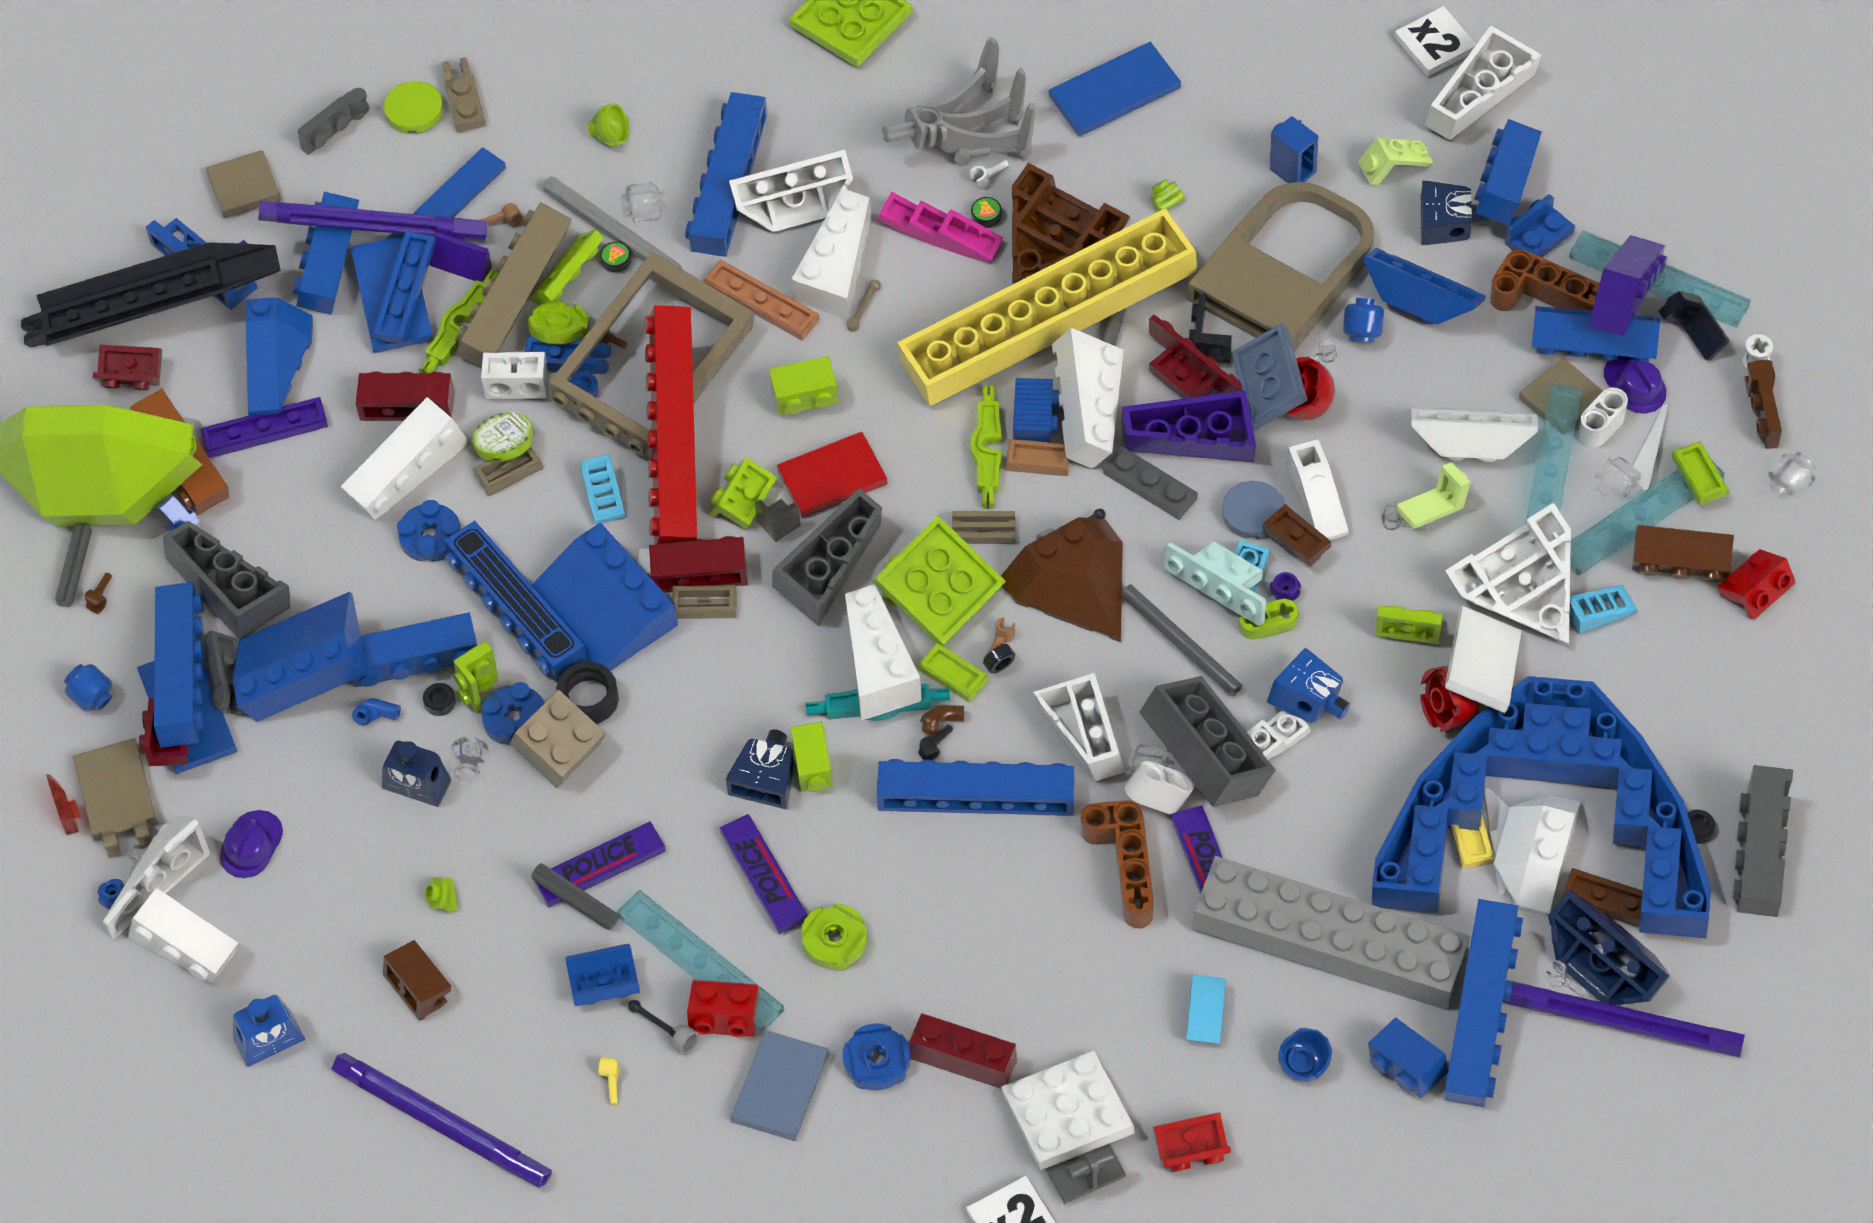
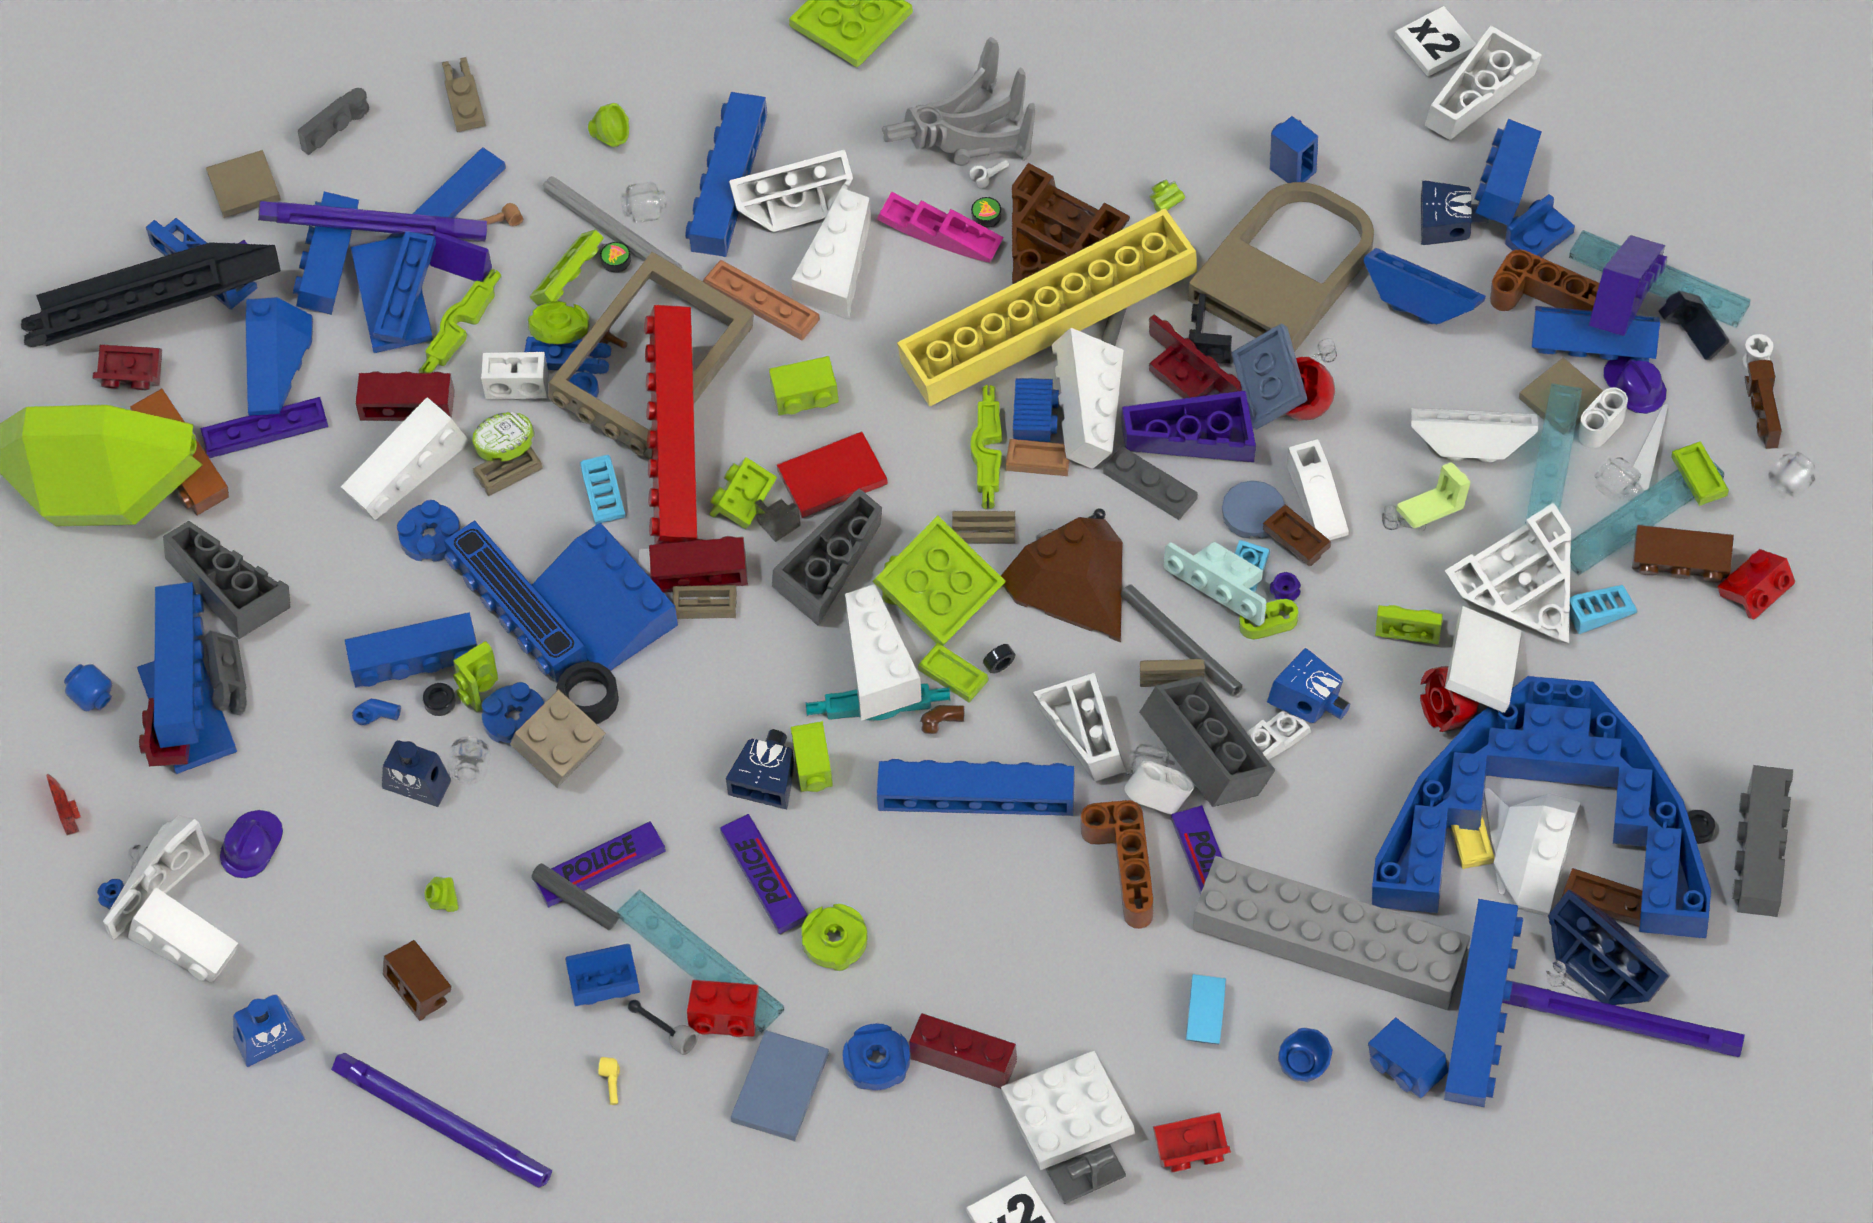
(73, 564): dark grey axle -> none
(94, 598): reddish brown hand -> none
(116, 794): dark tan tile -> none
(176, 513): piece -> none
(299, 658): blue slope -> none
(413, 107): lime tile -> none
(513, 285): dark tan brick -> none
(853, 324): dark tan hinge -> none
(928, 746): black hand -> none
(1002, 635): medium nougat hand -> none
(1114, 88): blue tile -> none
(1167, 671): none -> dark tan tile
(1363, 320): blue head -> none
(1388, 152): yellowish green bracket -> none

